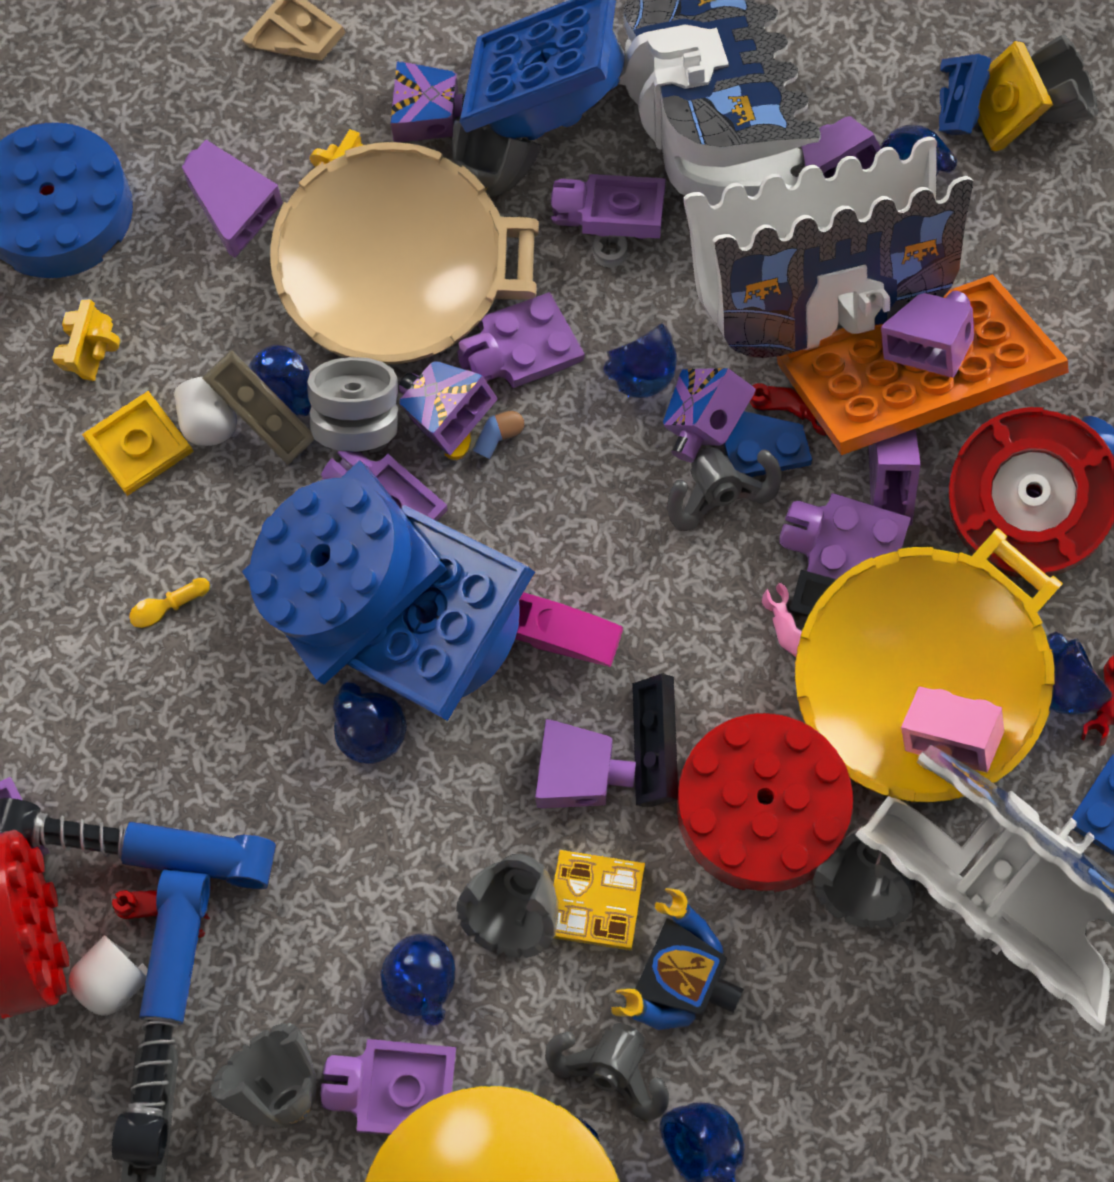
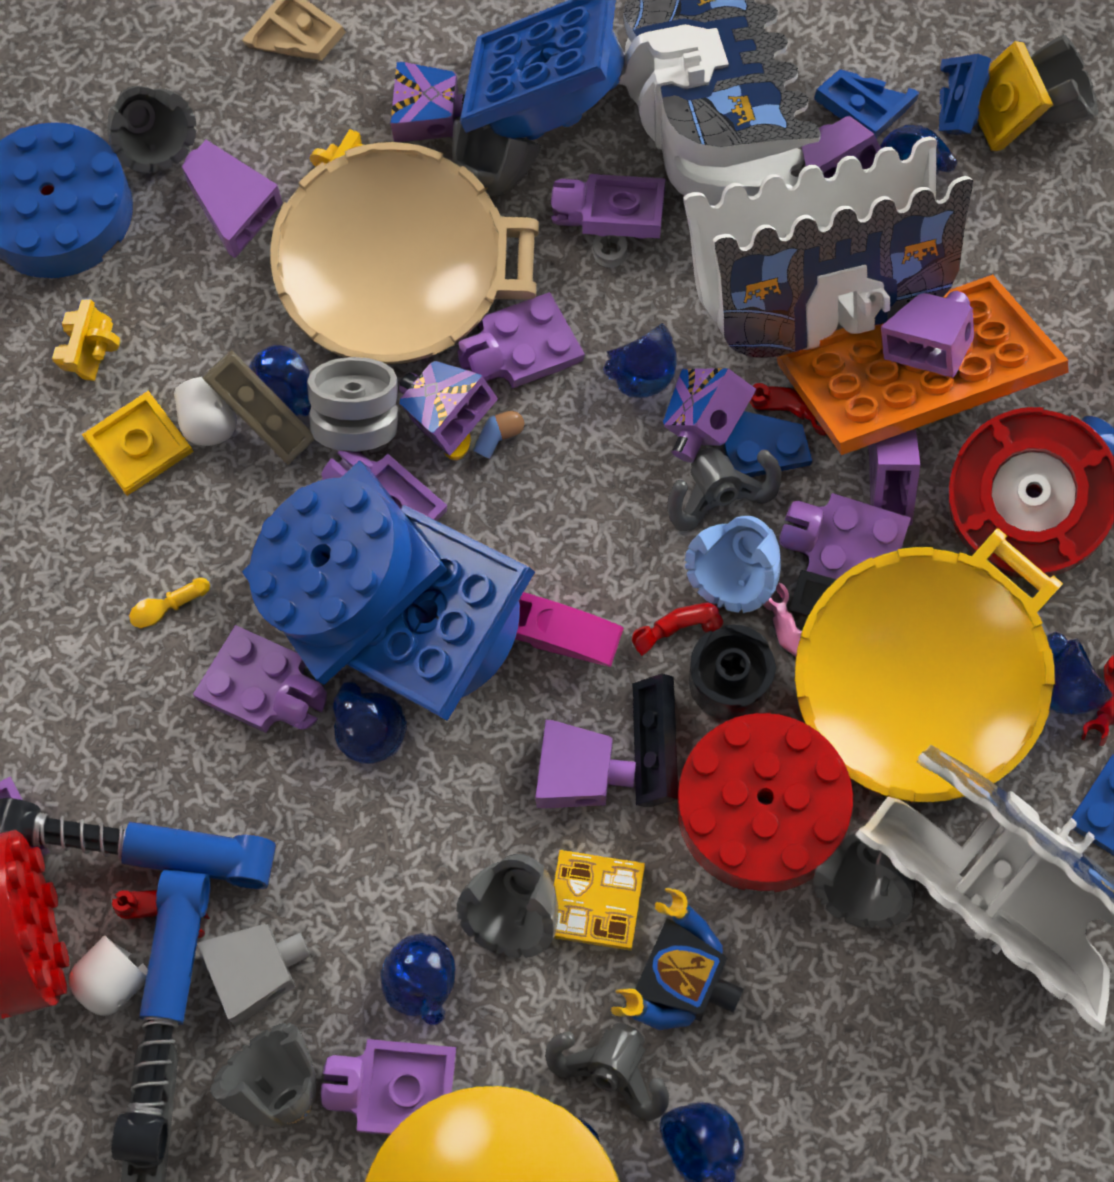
(150, 128): none -> dark grey hair
(251, 968): none -> light grey torso
(260, 683): none -> medium lavender plate
(702, 613): none -> red arm
(715, 656): none -> black brick
(735, 564): none -> light blue hair
(864, 100): none -> blue wing
(955, 725): bright pink brick -> none

